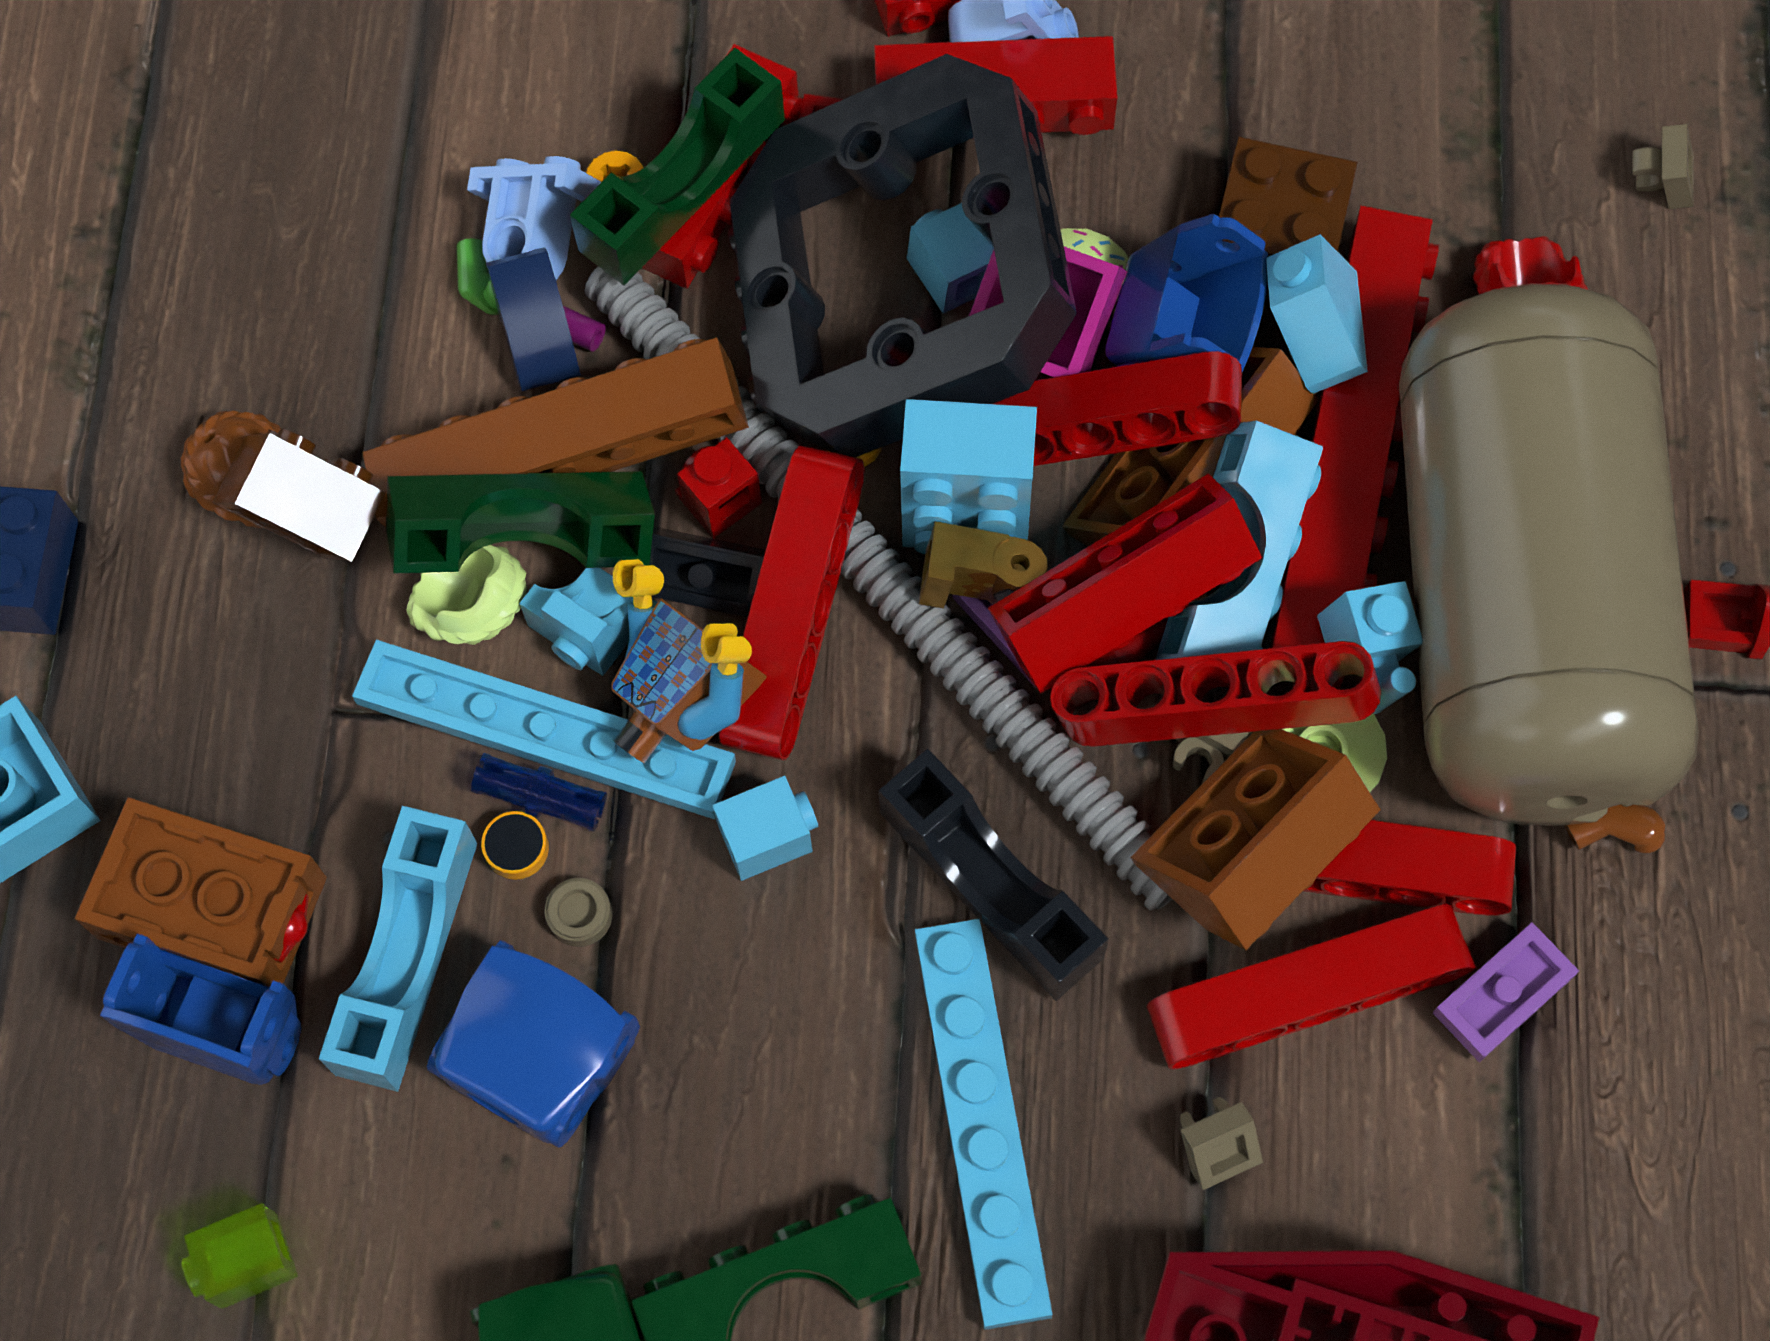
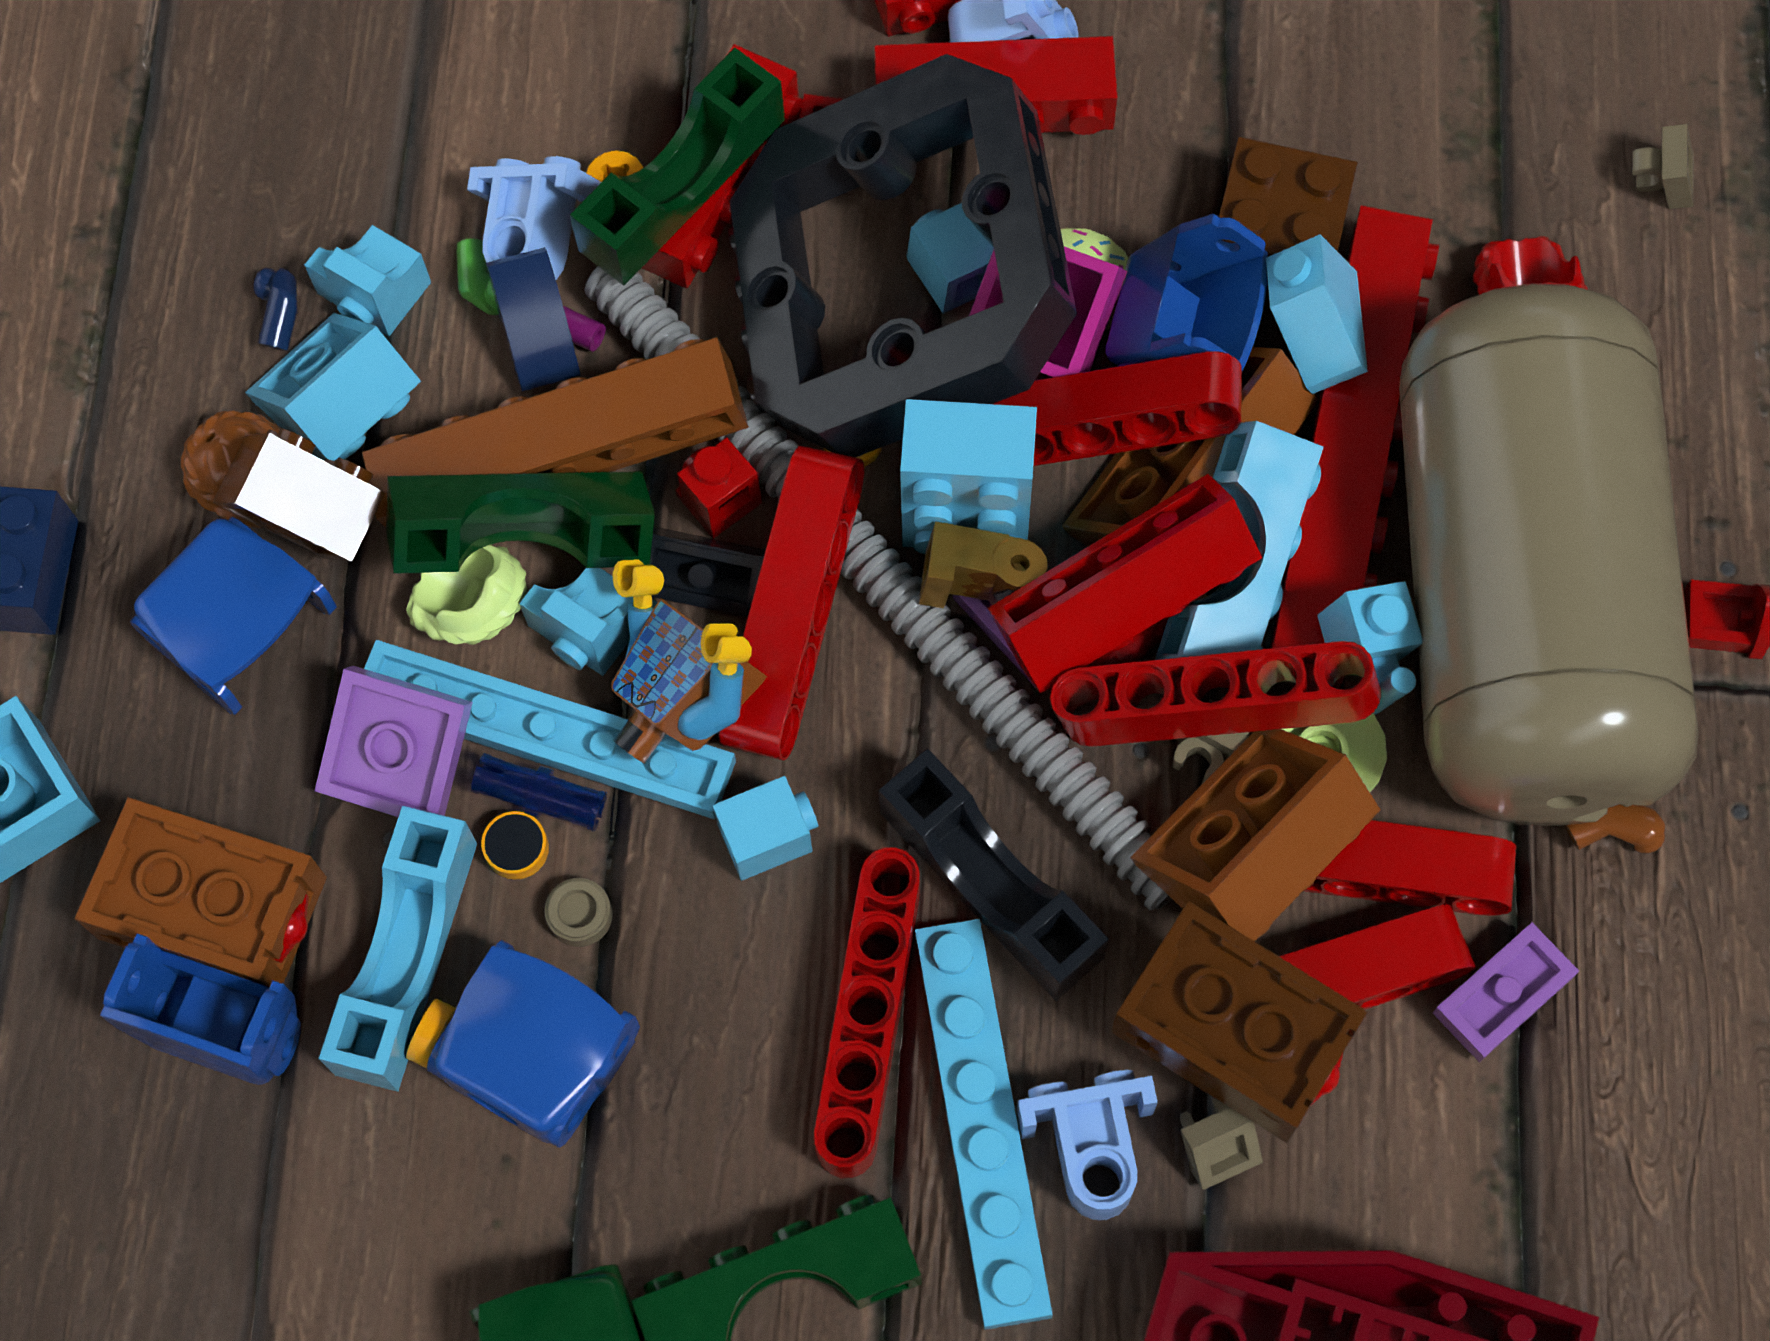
(224, 605): none -> blue piece
(238, 1257): clear neon green brick -> none
(281, 308): none -> dark blue arm
(336, 386): none -> medium azure slope
(371, 280): none -> medium azure brick
(392, 744): none -> medium lavender plate
(429, 1031): none -> light orange tile
(864, 979): none -> red beam
(1091, 1132): none -> light blue pin
(1239, 1022): none -> reddish brown piece

